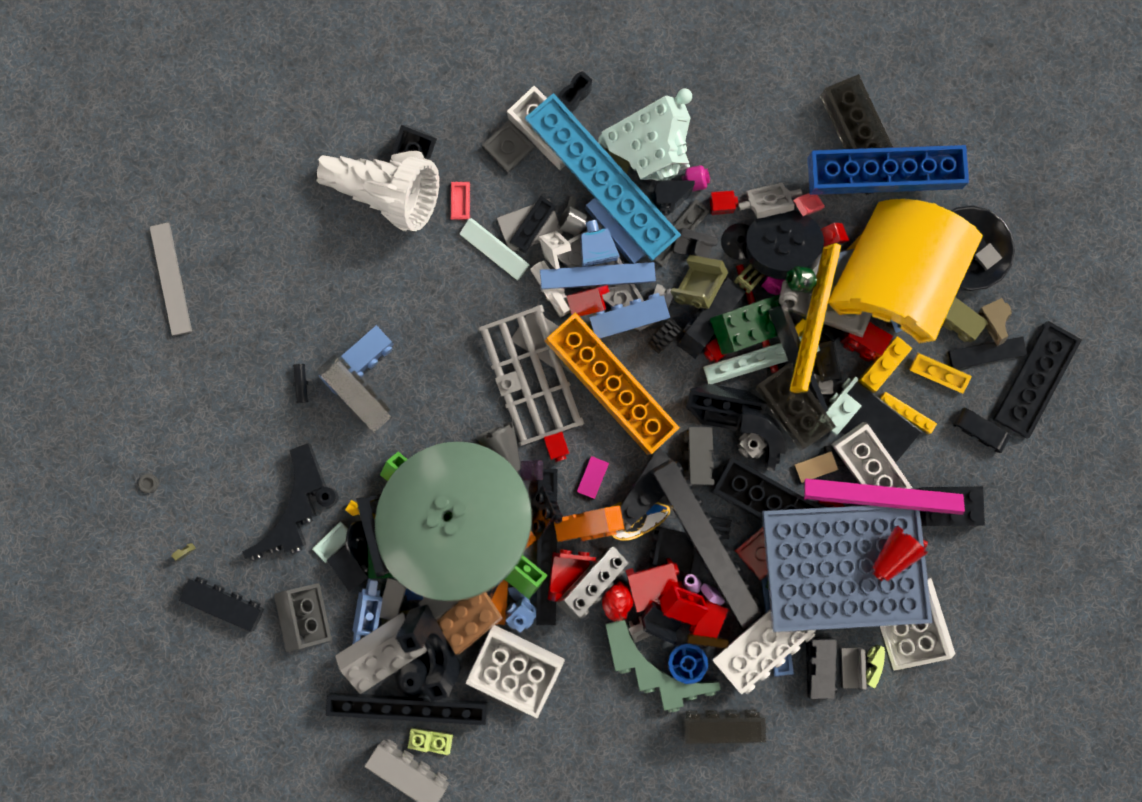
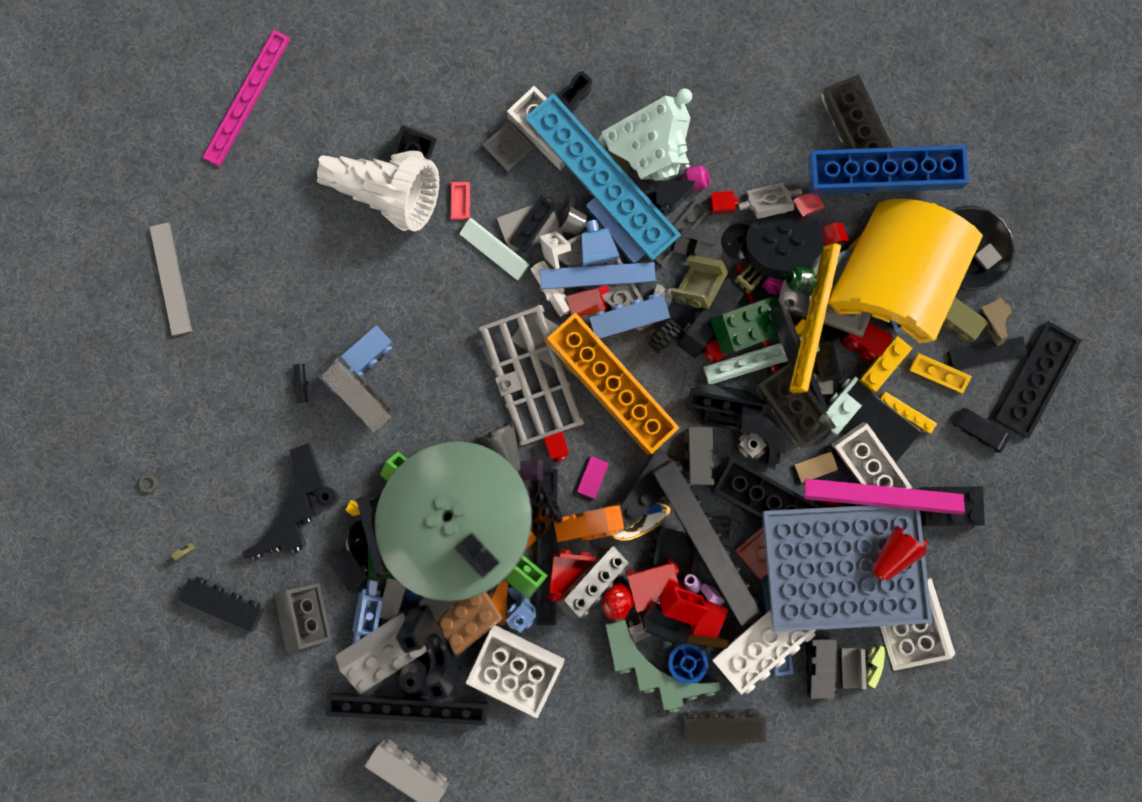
(246, 98): none -> dark pink tile
(331, 542): light aqua tile -> none
(430, 741): yellowish green slope -> none
(477, 555): none -> black panel

